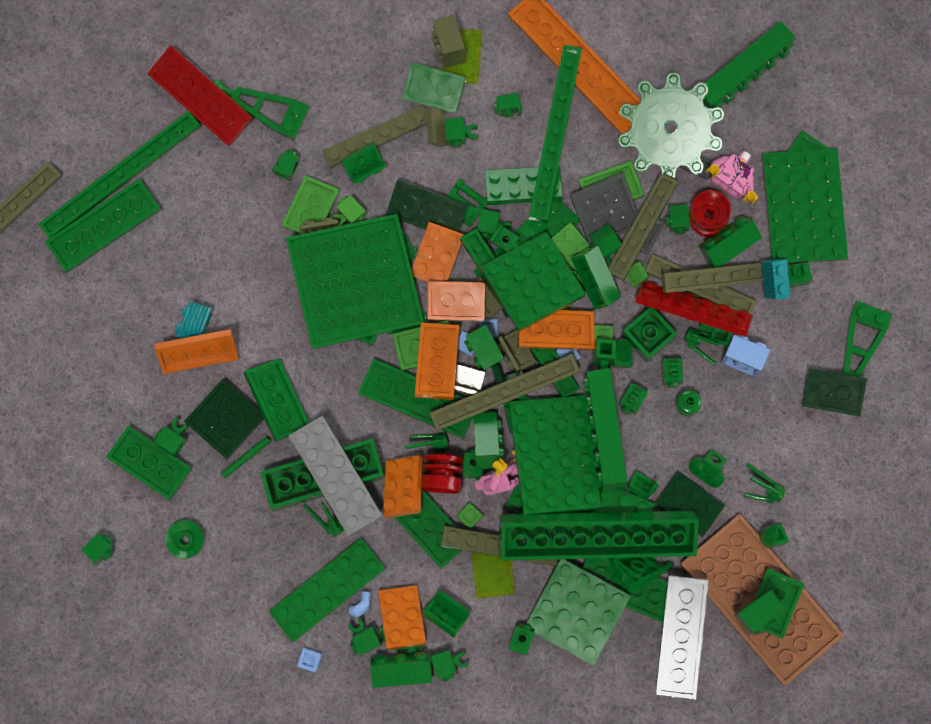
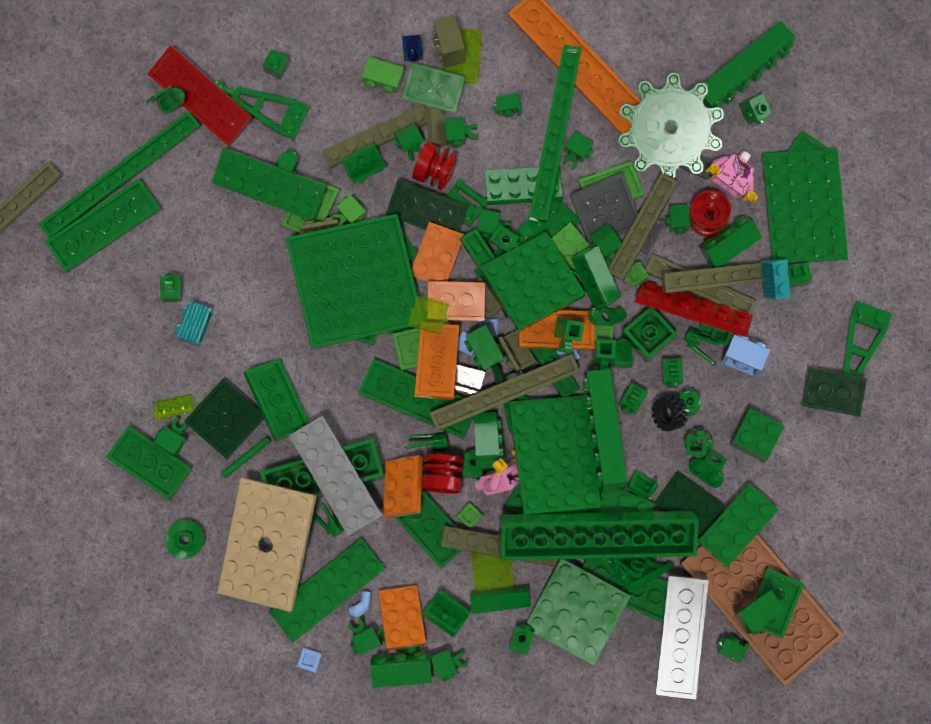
(98, 548): green brick -> none
(168, 99): none -> green bracket
(170, 288): none -> green brick
(173, 406): none -> clear neon green plate
(196, 351): orange plate -> none
(268, 184): none -> green plate
(275, 64): none -> green brick
(284, 518): none -> tan plate
(382, 75): none -> bright green brick
(408, 139): none -> green brick
(412, 48): none -> clear blue brick
(428, 315): none -> clear neon green piece
(435, 166): none -> red wheel
(500, 600): none -> green tile
(569, 332): none -> green brick
(577, 149): none -> green brick
(615, 316): none -> green piece
(661, 414): none -> black tyre
(693, 447): none -> green brick
(732, 649): none -> green brick
(737, 525): none -> green plate
(756, 109): none -> green brick
(757, 435): none -> green brick
(773, 491): green plant -> none
(773, 536): green plate -> none

